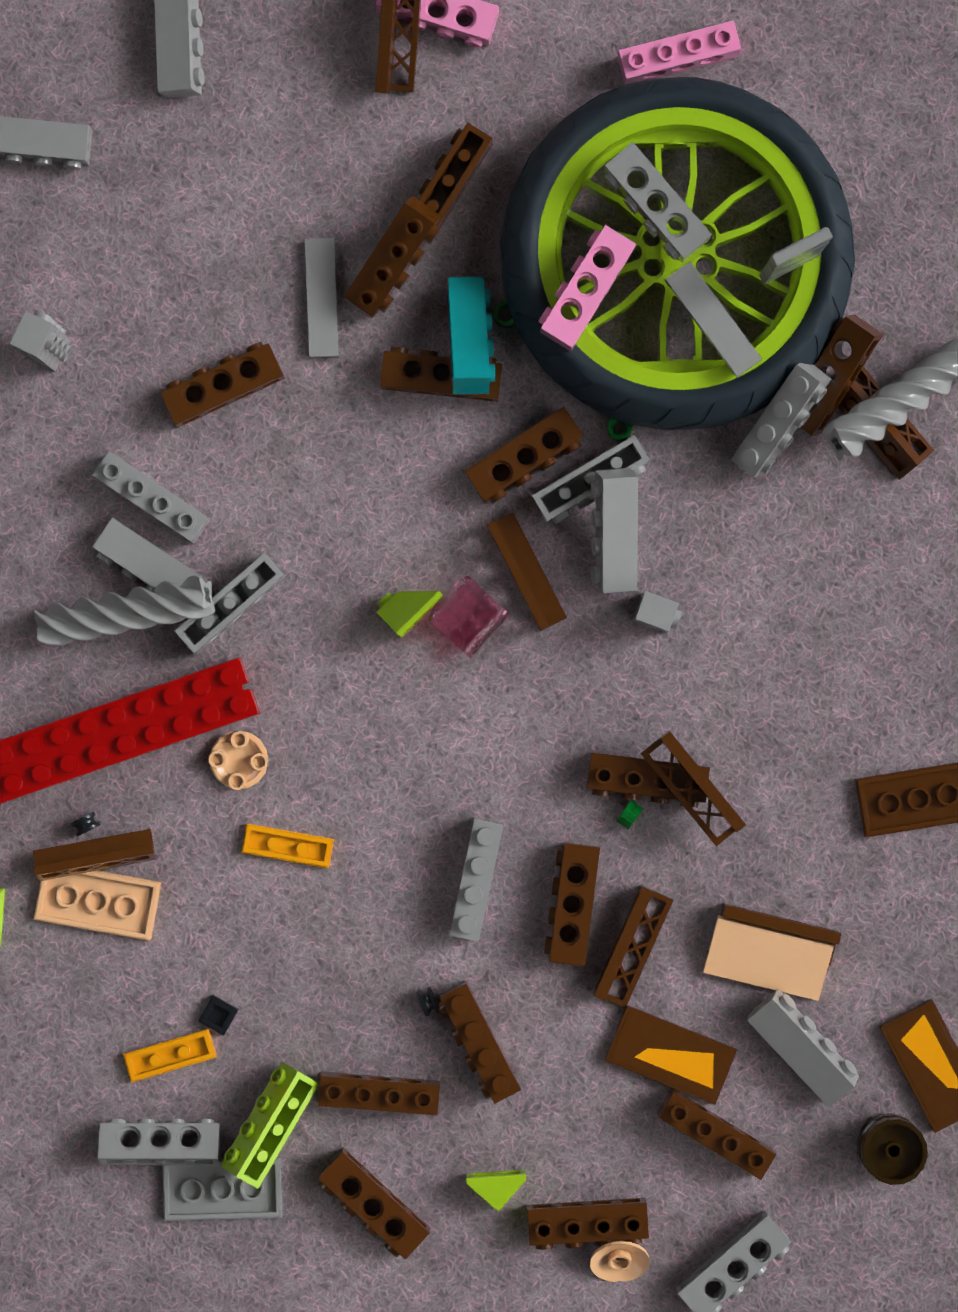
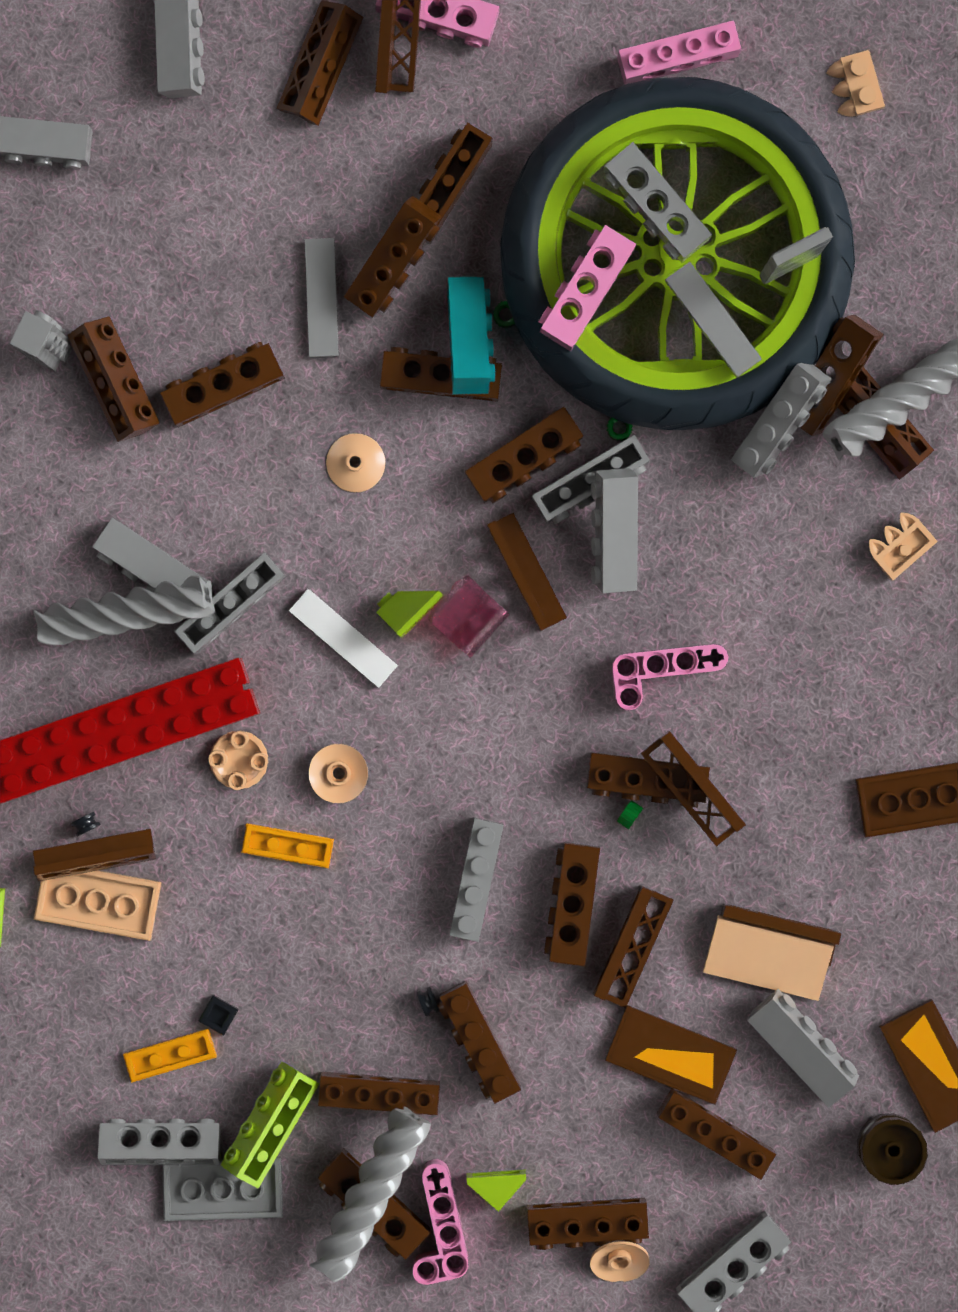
(113, 379): none -> reddish brown brick
(151, 497): light grey brick -> none
(322, 776): none -> light nougat dish
(324, 62): none -> reddish brown fence
(343, 638): none -> white tile
(363, 476): none -> light nougat dish
(369, 1199): none -> light grey piece
(441, 1219): none -> bright pink beam
(657, 612): light grey brick -> none
(669, 668): none -> bright pink beam
(859, 84): none -> light nougat plate
(902, 547): none -> light nougat plate

